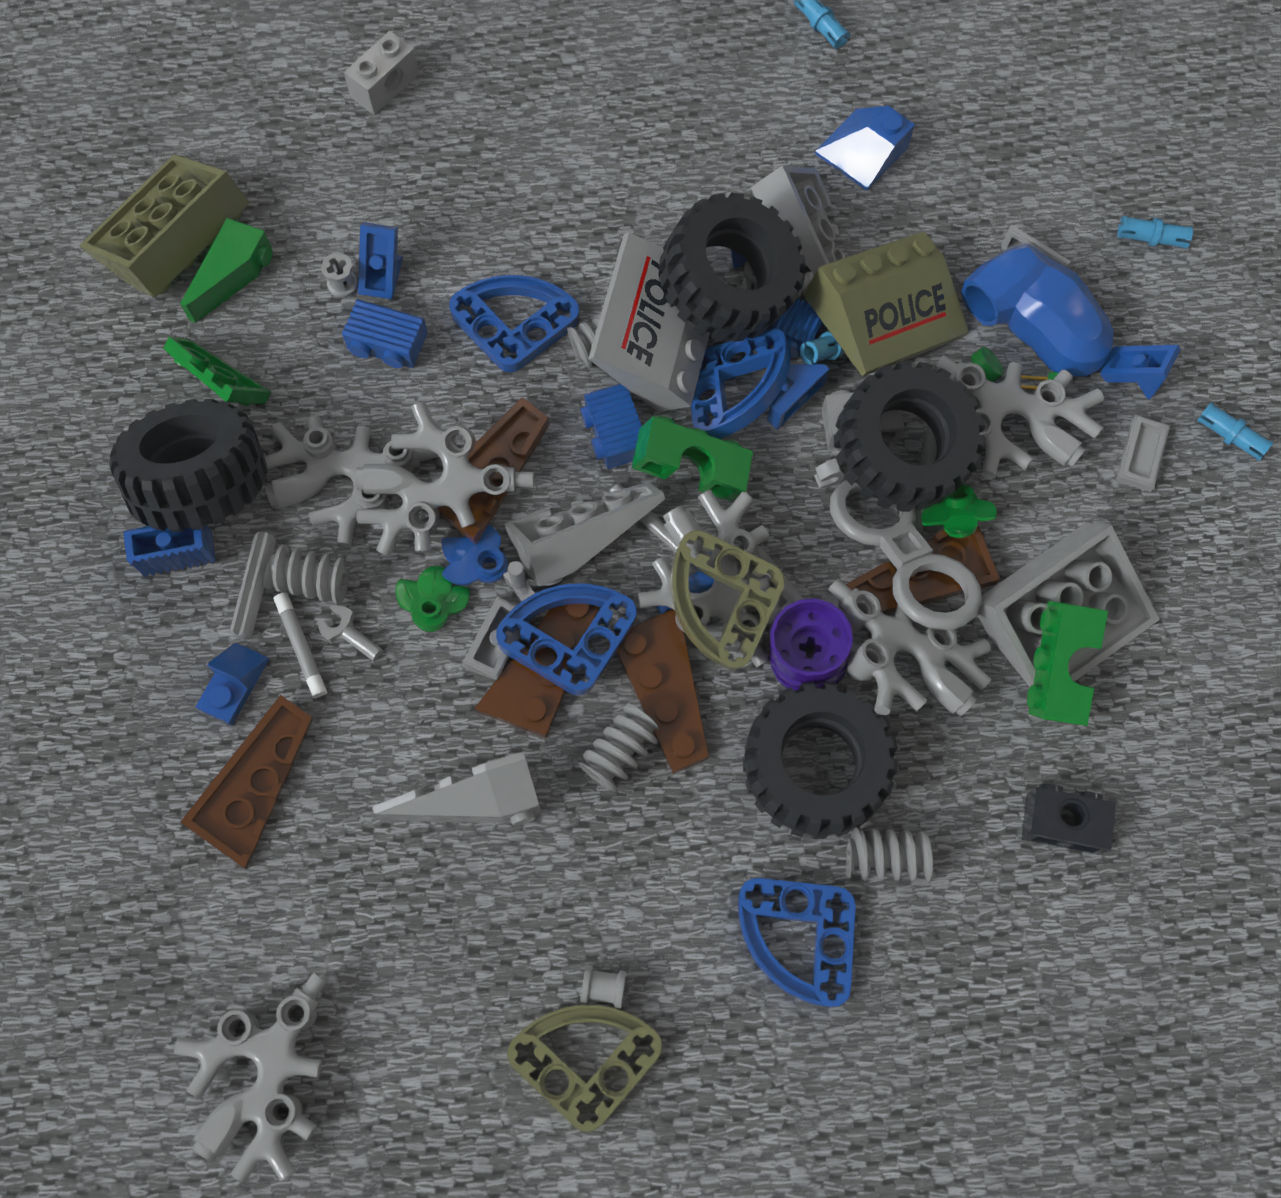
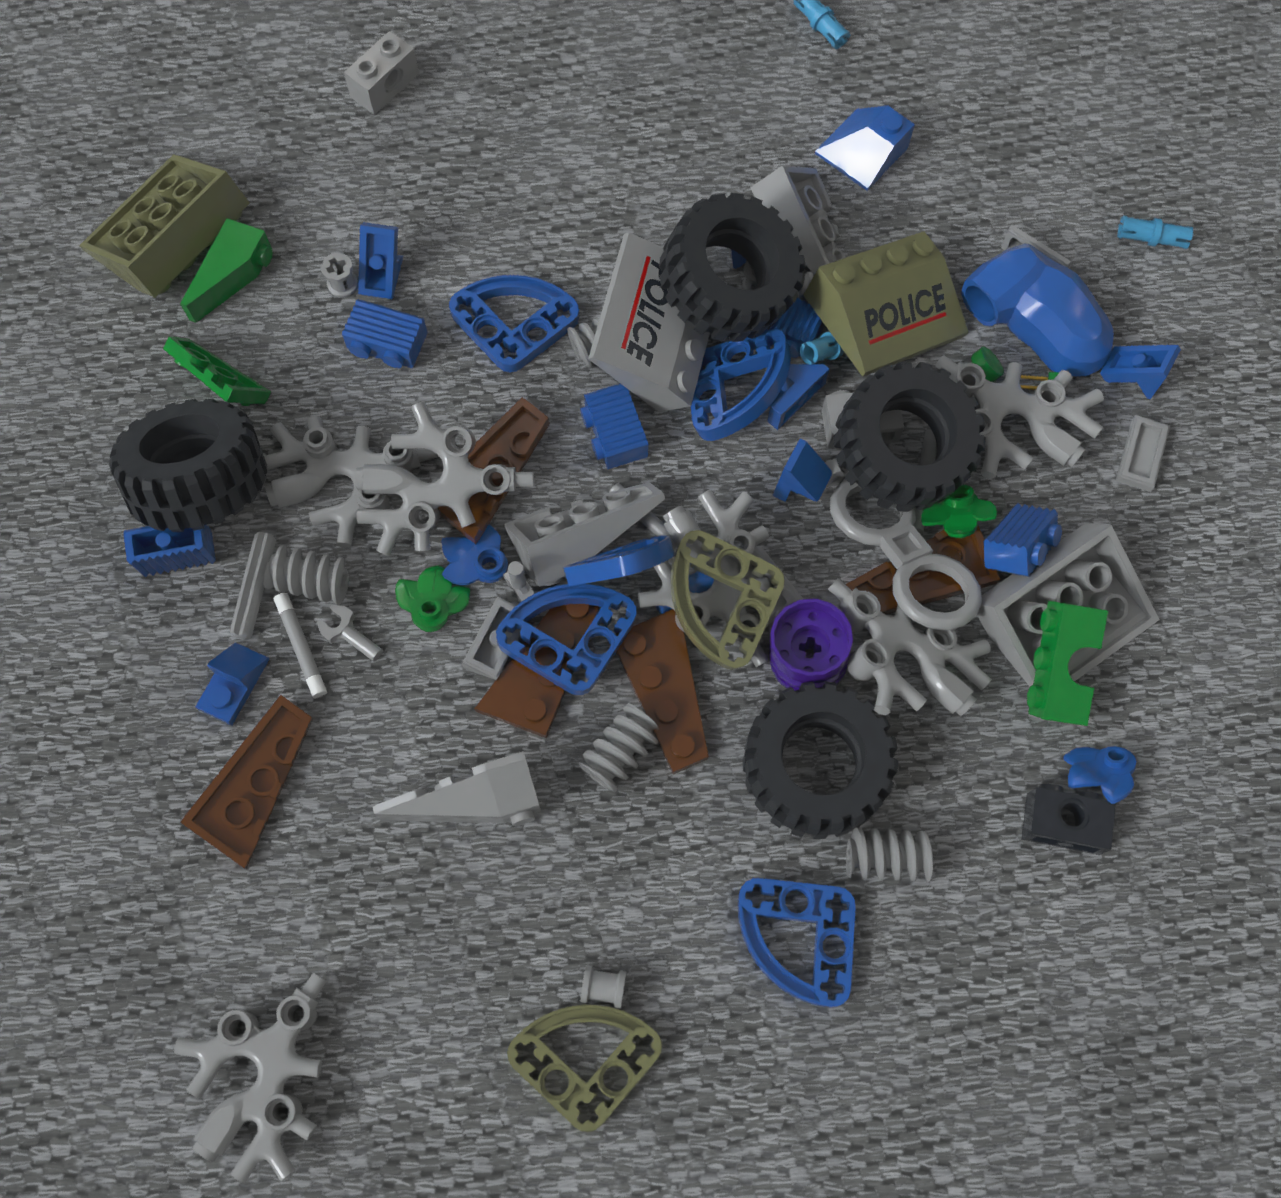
(621, 561): none -> blue beam
(721, 463): green arch -> none
(803, 474): none -> blue slope
(1022, 540): none -> blue brick
(1105, 768): none -> blue plate
(1235, 431): dark azure pin -> none

